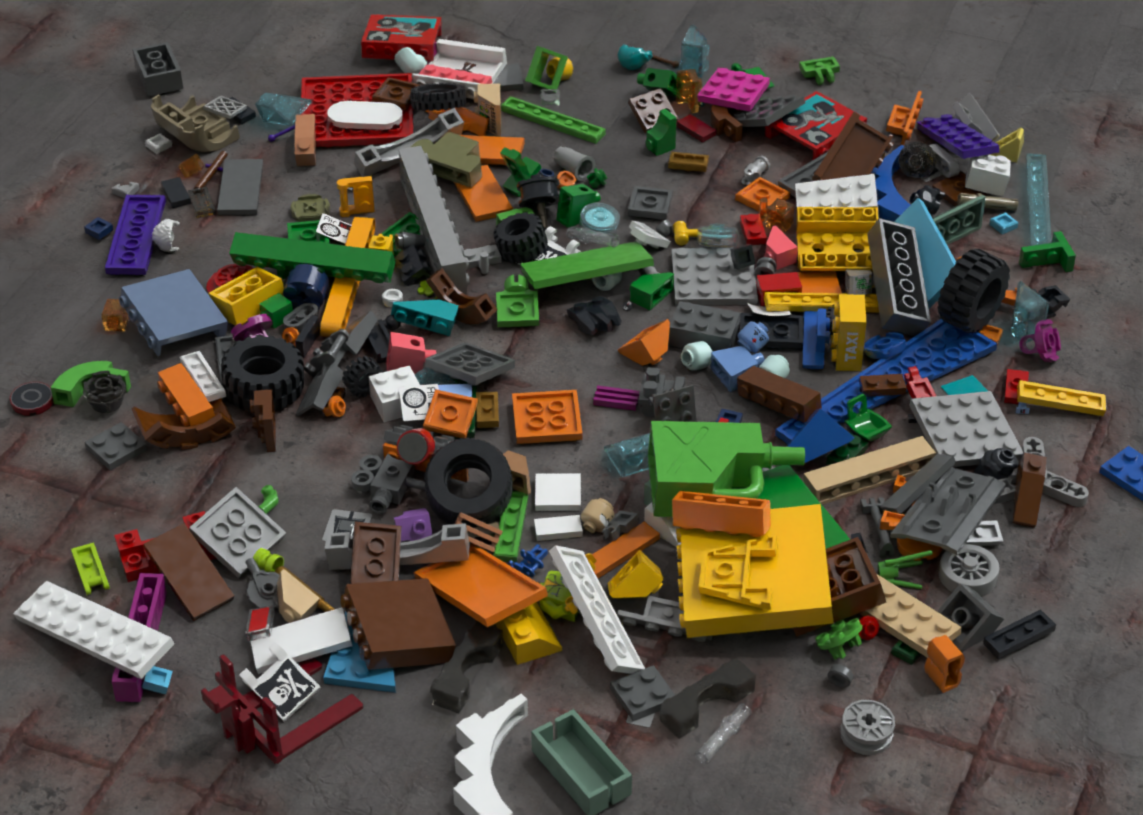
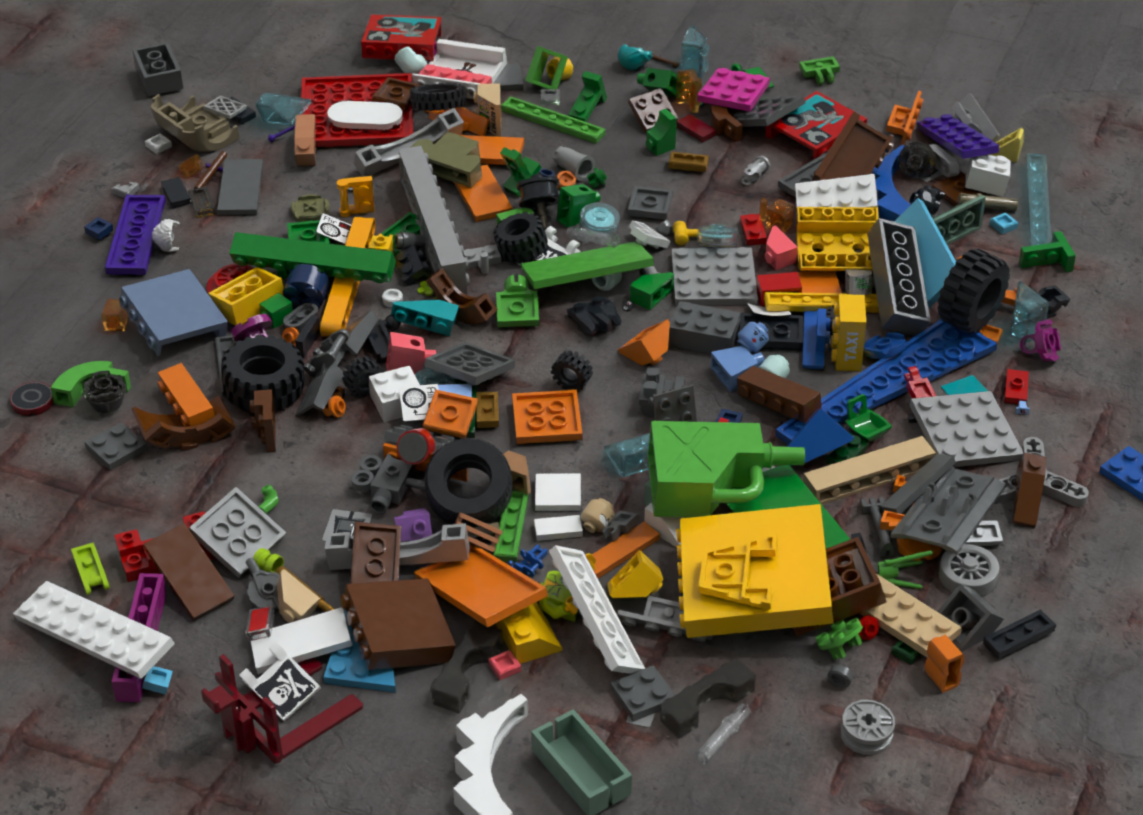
(203, 375): white tile -> none
(504, 665): none -> coral tile
(575, 363): none -> black tyre
(589, 96): none -> green bracket
(616, 398): magenta tile -> none
(696, 355): light aqua head -> none
(721, 513): orange brick -> none
(742, 256): black tile -> none
(760, 189): orange tile -> none
(765, 266): dark grey wheel -> none
(882, 385): reddish brown plate -> none
(997, 463): black head -> none
(1061, 398): yellow plate -> none

